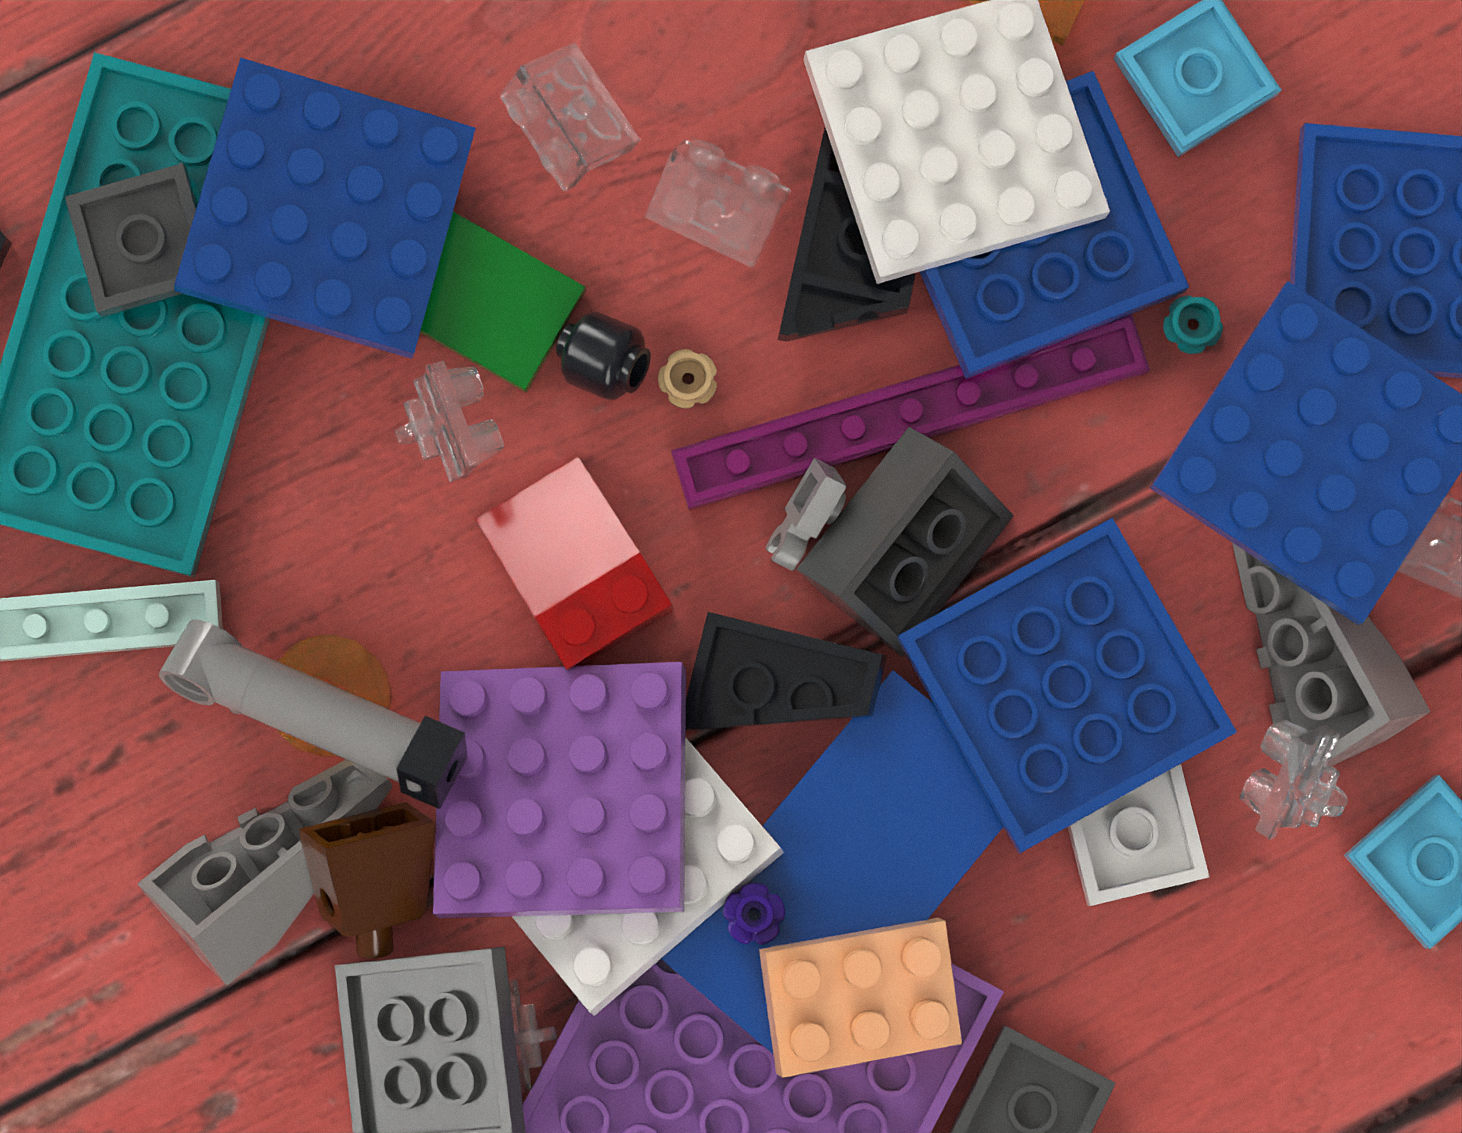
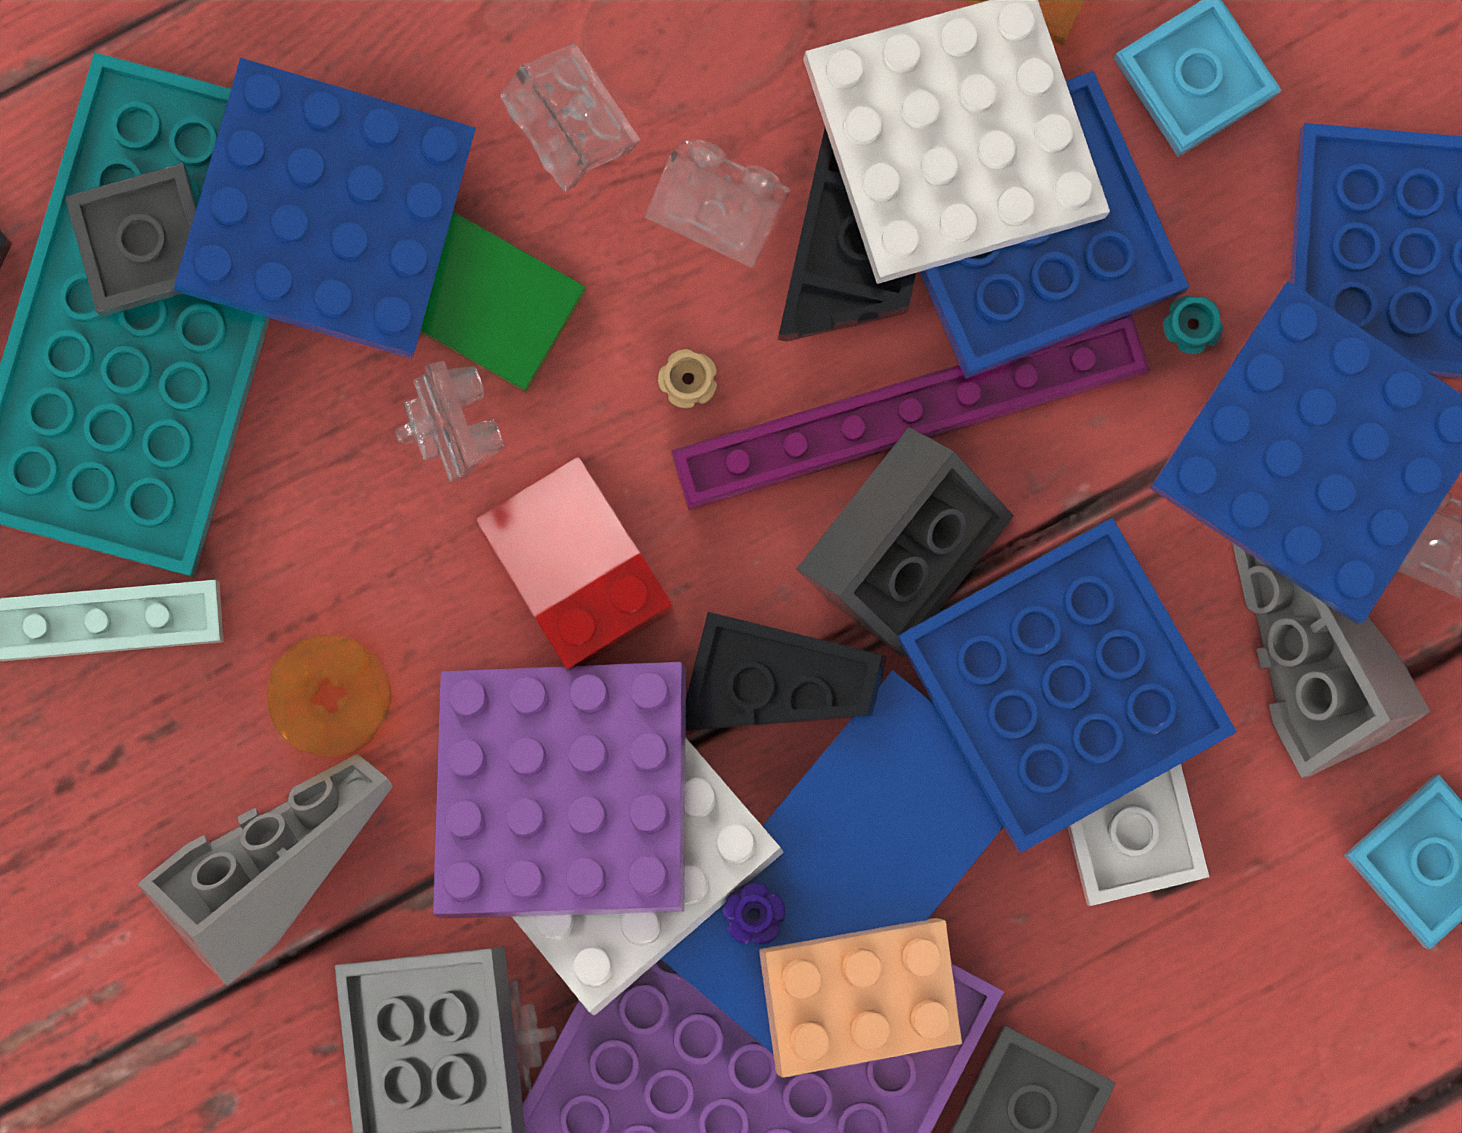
(216, 668): light grey piece -> none
(371, 872): reddish brown torso -> none
(603, 356): black head -> none
(813, 504): light grey plate -> none
(1304, 783): clear hips -> none

